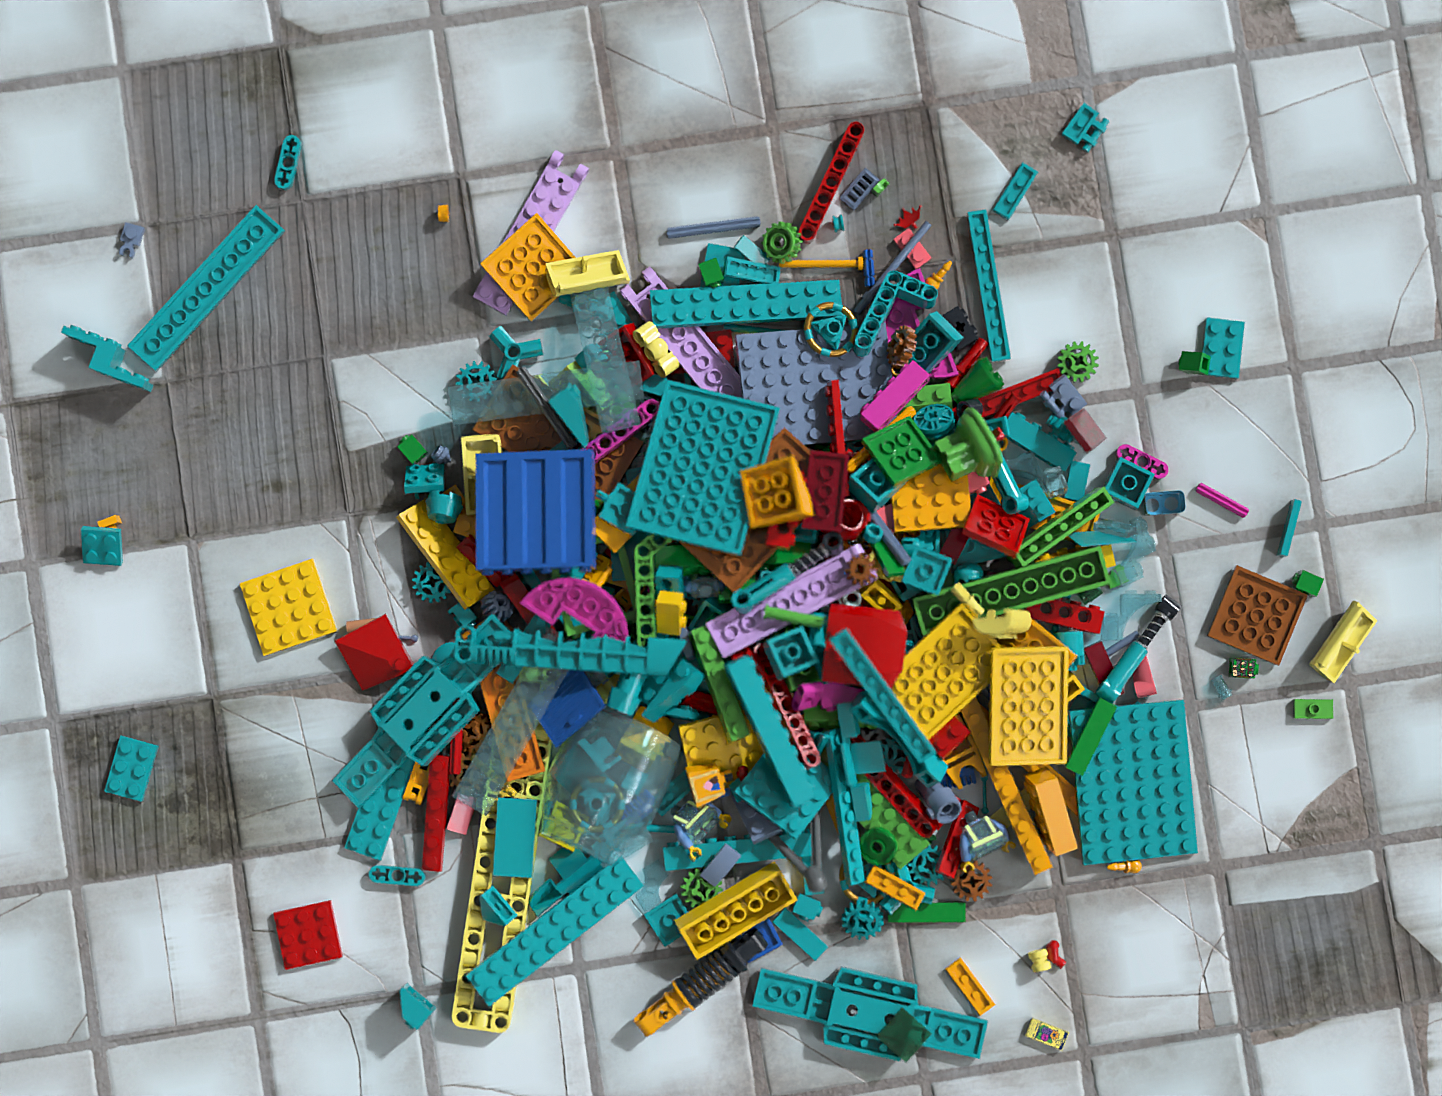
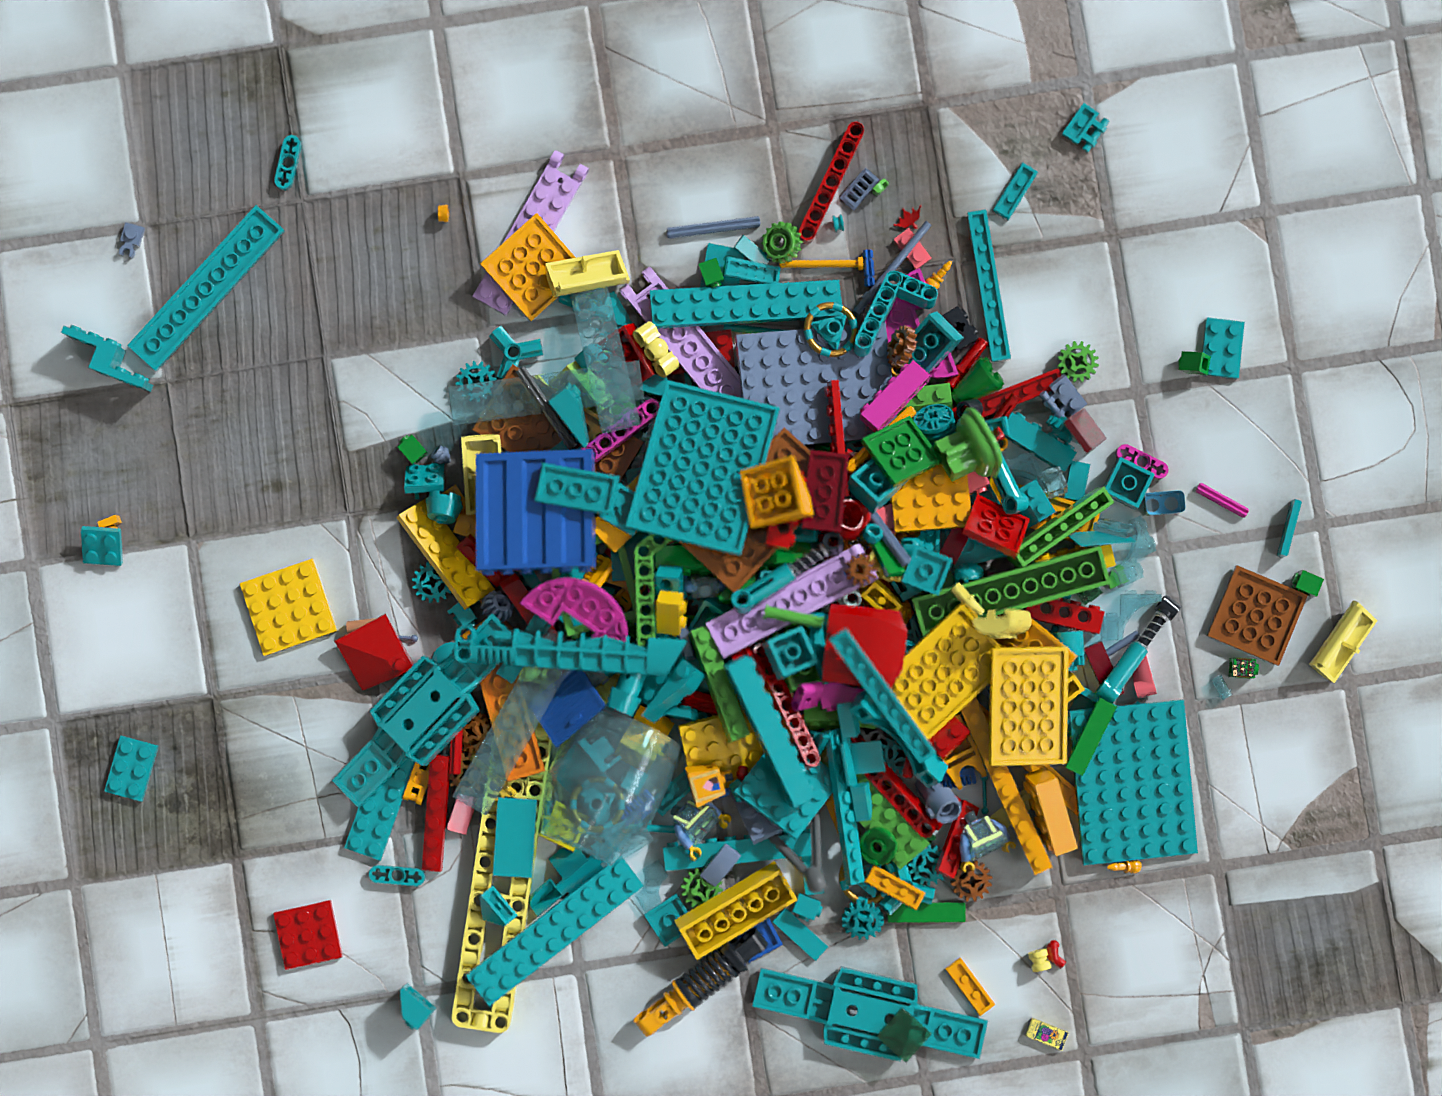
(577, 489): none -> teal tile
(1313, 708): bright green plate -> none

